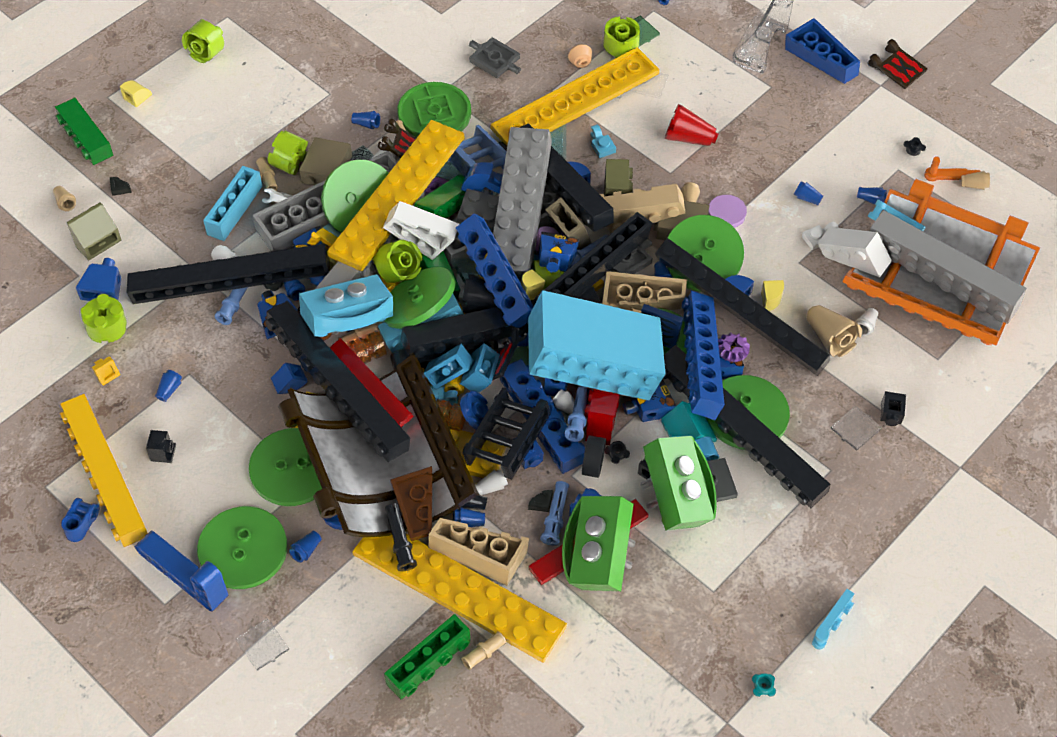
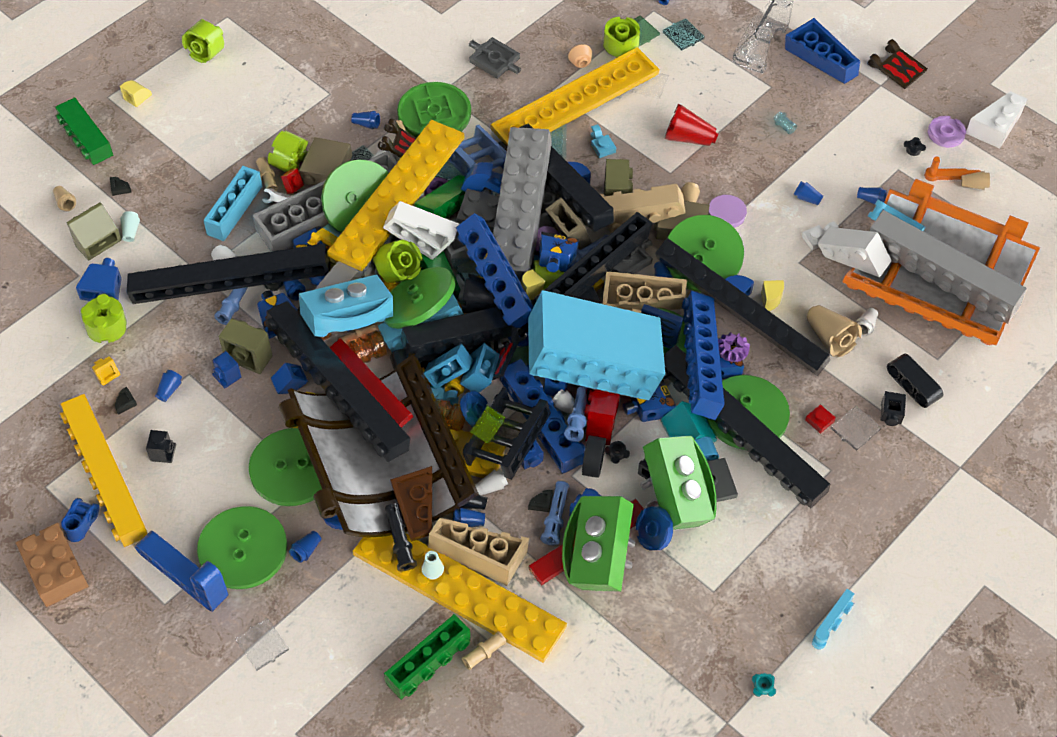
(52, 565): none -> medium nougat piece
(124, 401): none -> pearl dark grey tile
(129, 225): none -> light aqua cone
(226, 369): none -> blue brick
(246, 345): none -> olive brick
(292, 180): none -> red plate
(432, 565): none -> light aqua cone
(487, 424): none -> clear neon green panel
(654, 528): none -> blue tile
(683, 34): none -> clear light blue piece
(782, 120): none -> clear light blue pin
(820, 418): none -> red plate
(915, 380): none -> black beam
(946, 131): none -> lavender tile
(997, 120): none -> white wedge

